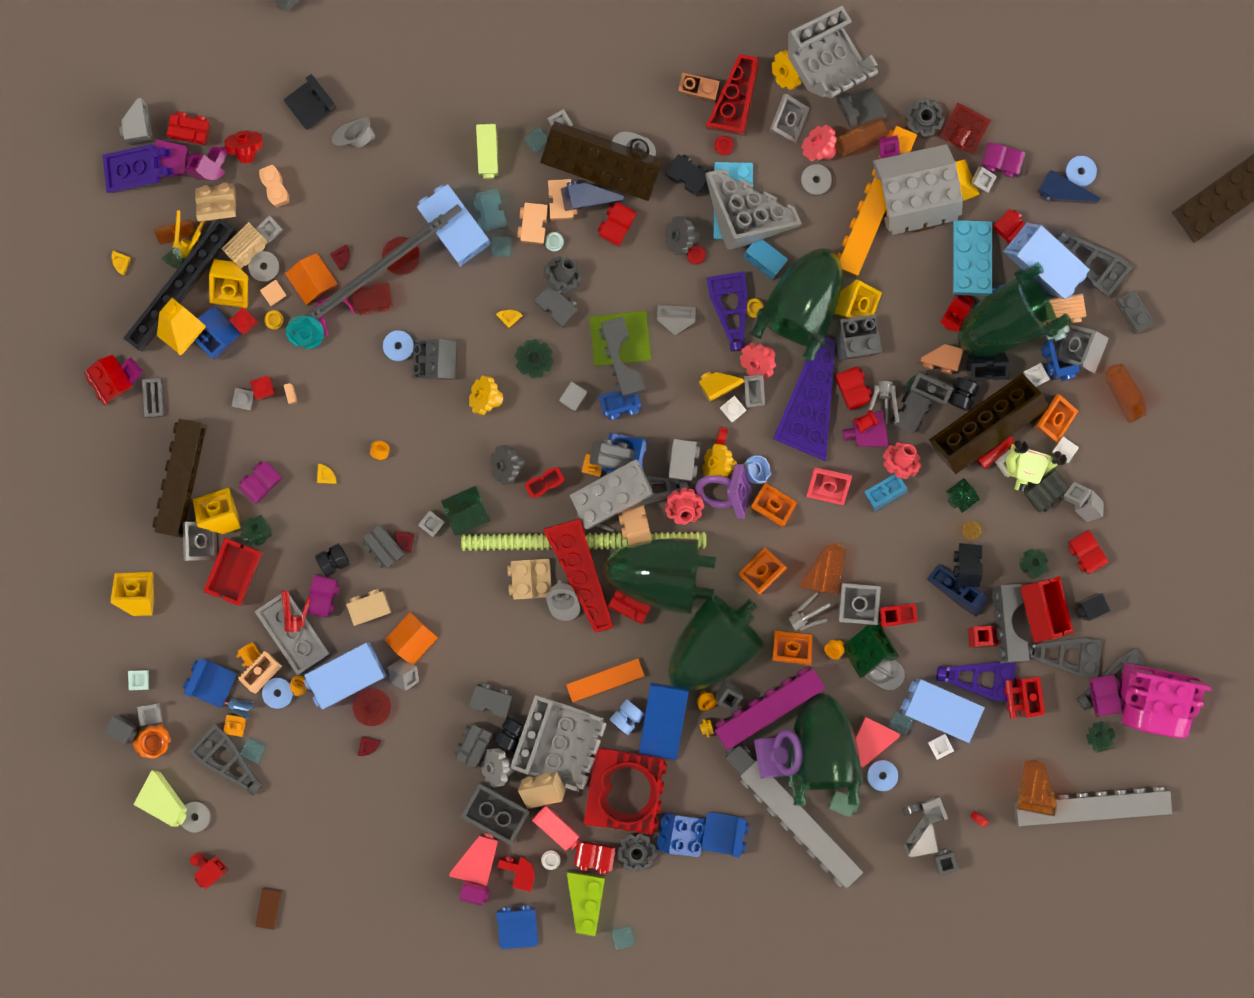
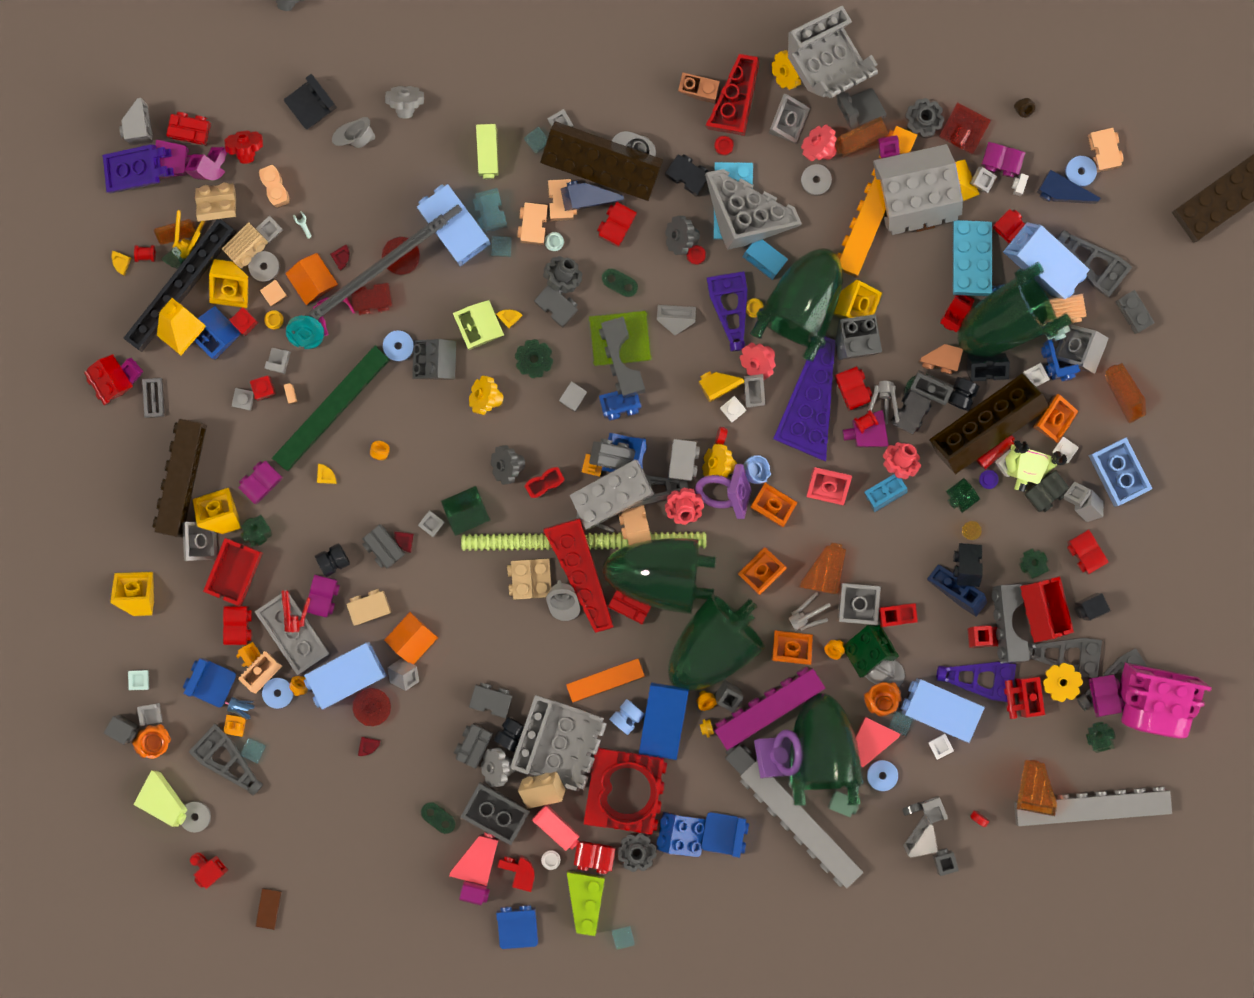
(144, 253): none -> red bush
(236, 625): none -> red brick
(278, 360): none -> light grey panel
(301, 222): none -> light aqua hand
(331, 408): none -> dark green tile
(404, 100): none -> light grey plant
(439, 816): none -> clear green plate
(478, 324): none -> yellowish green slope
(620, 282): none -> clear green plate
(883, 698): none -> orange hair
(988, 479): none -> dark purple plate
(1019, 184): none -> white plate
(1025, 107): none -> dark brown tile
(1054, 676): none -> yellow plant
(1106, 149): none -> light nougat brick
(1120, 472): none -> light blue brick

